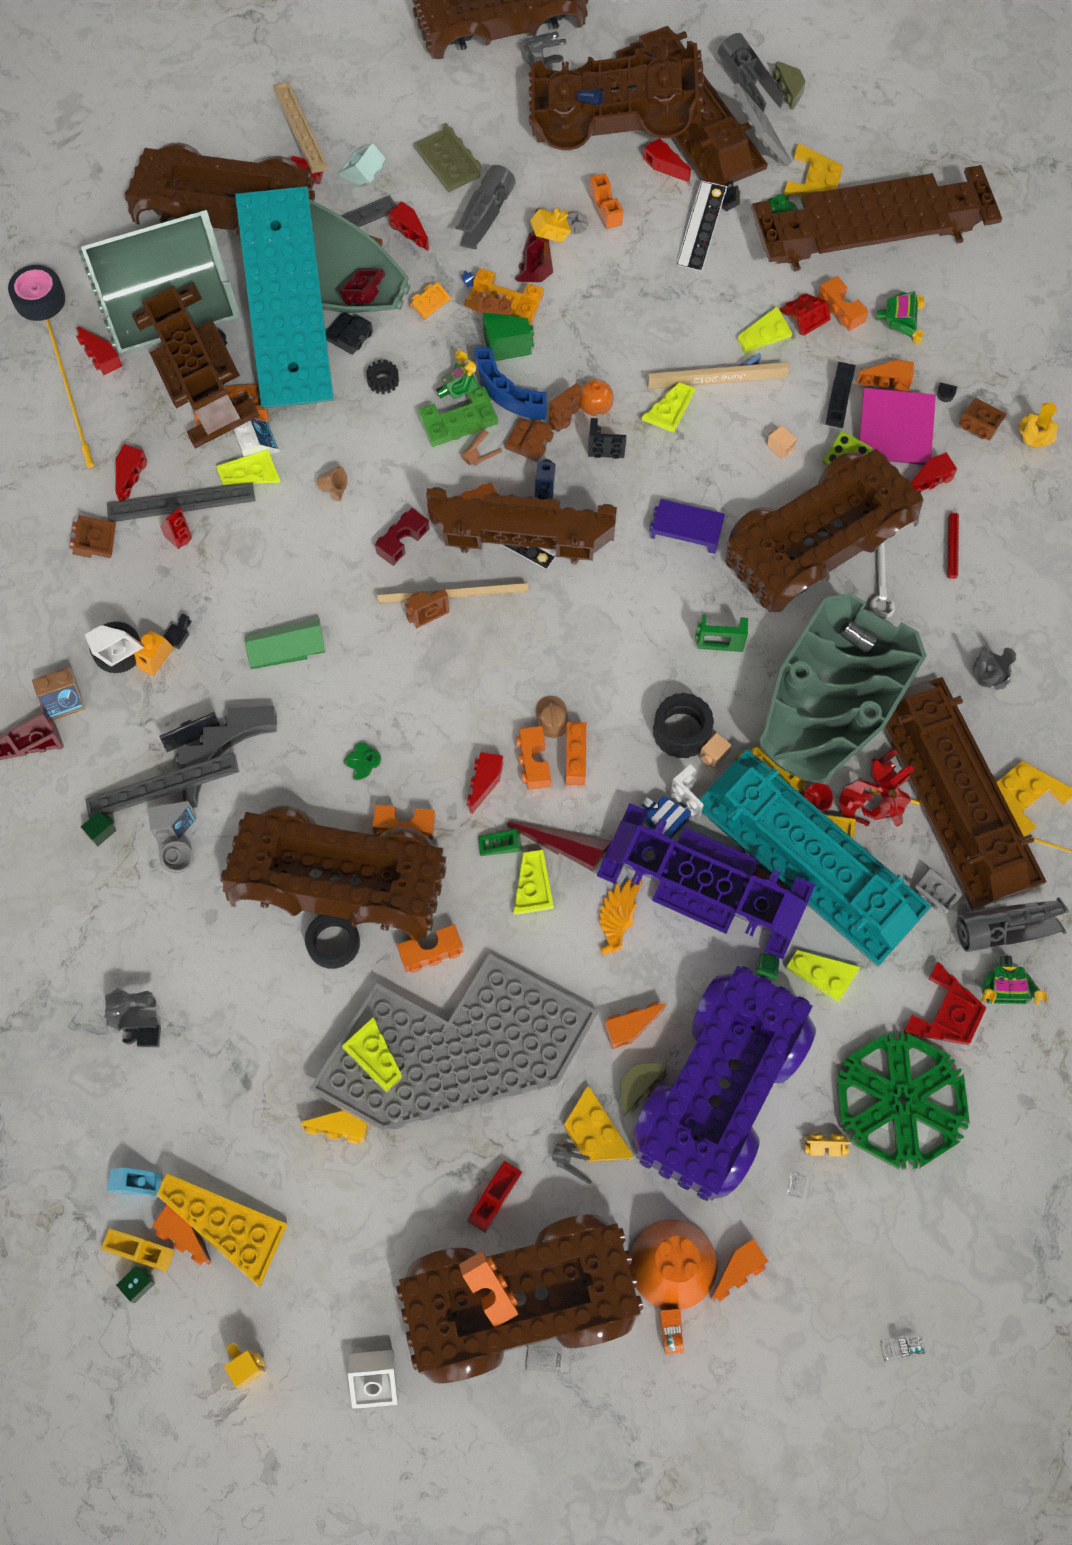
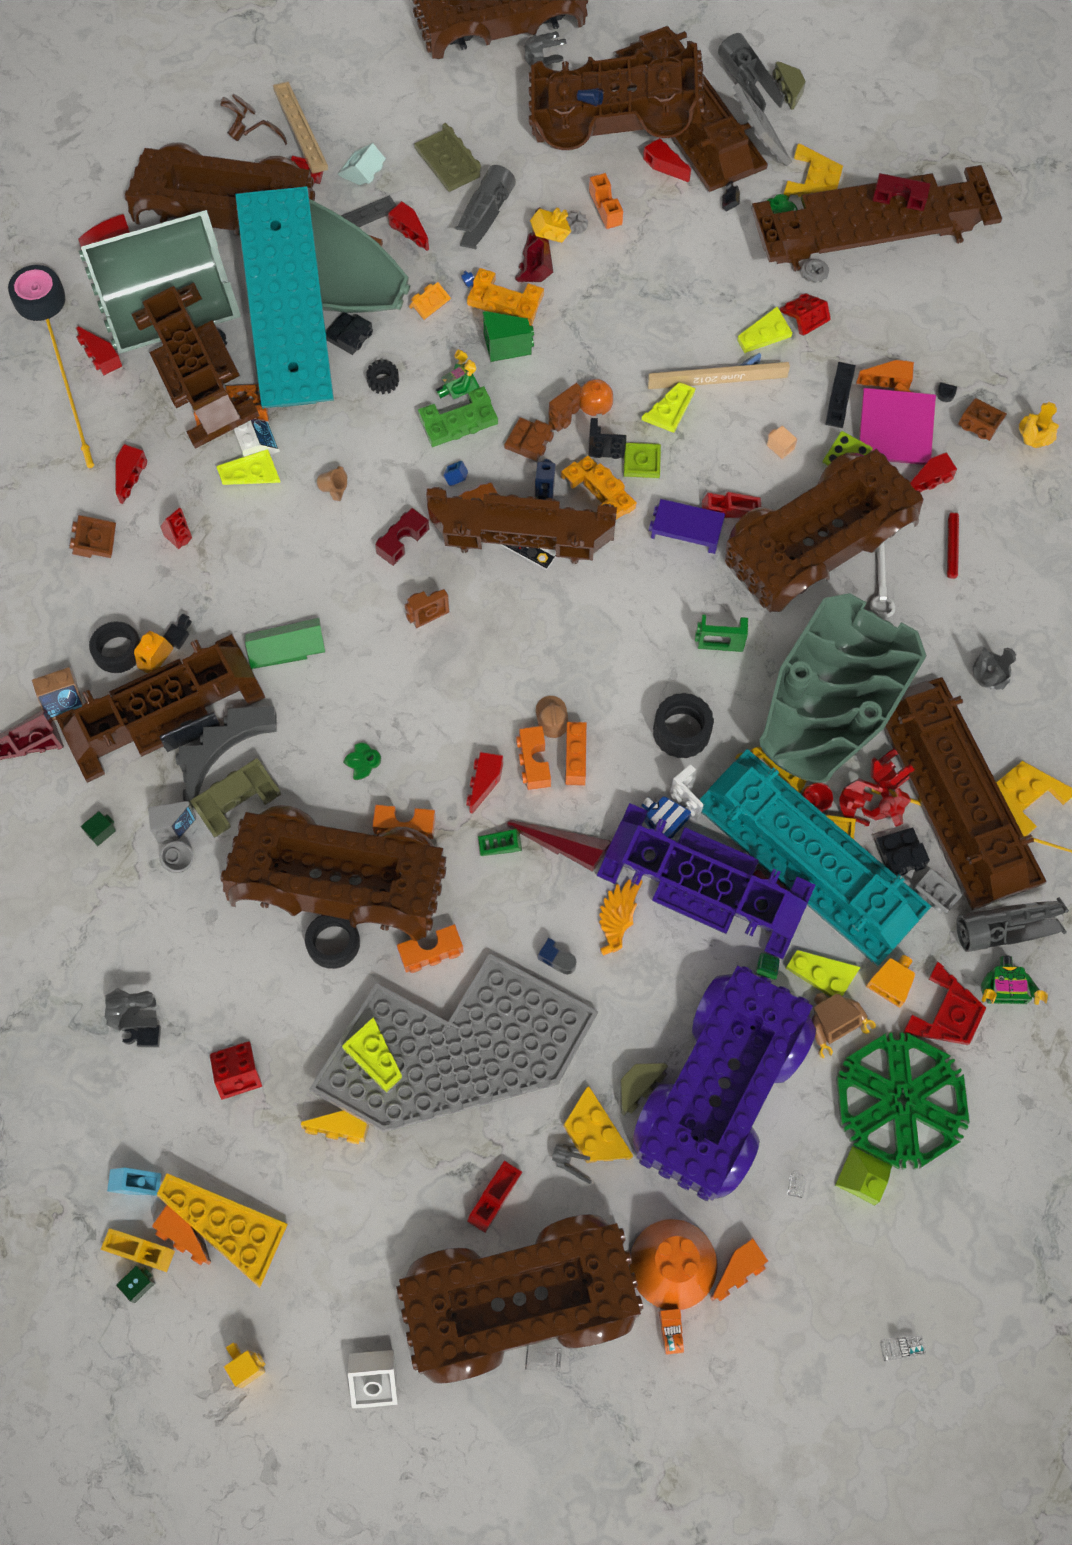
(107, 229): none -> red slope
(111, 644): white slope -> none
(156, 704): none -> reddish brown piece
(163, 785): dark grey tile -> none
(186, 501): dark grey tile -> none
(231, 792): none -> olive bracket
(235, 1070): none -> red bracket
(238, 128): none -> reddish brown plant
(362, 286): dark red plate -> none
(455, 473): none -> blue slope
(459, 593): tan tile -> none
(471, 454): nougat plant -> none
(480, 1273): orange arch -> none
(489, 304): dark orange plate -> none
(504, 392): blue brick -> none
(533, 885): neon yellow wing -> none
(557, 959): none -> leg
(600, 483): none -> light orange bracket
(626, 1028): orange slope -> none
(642, 460): none -> lime tile
(701, 225): sticker -> none
(715, 750): light nougat brick -> none
(731, 504): none -> red slope
(816, 265): none -> light grey gear
(818, 1143): yellow hinge -> none
(836, 1018): none -> medium nougat torso
(850, 314): orange arch -> none
(860, 637): dark grey piece -> none
(864, 1176): none -> lime slope
(893, 980): none -> light orange torso
(902, 852): none -> black plate
(903, 314): green torso -> none
(913, 191): none -> dark red arch

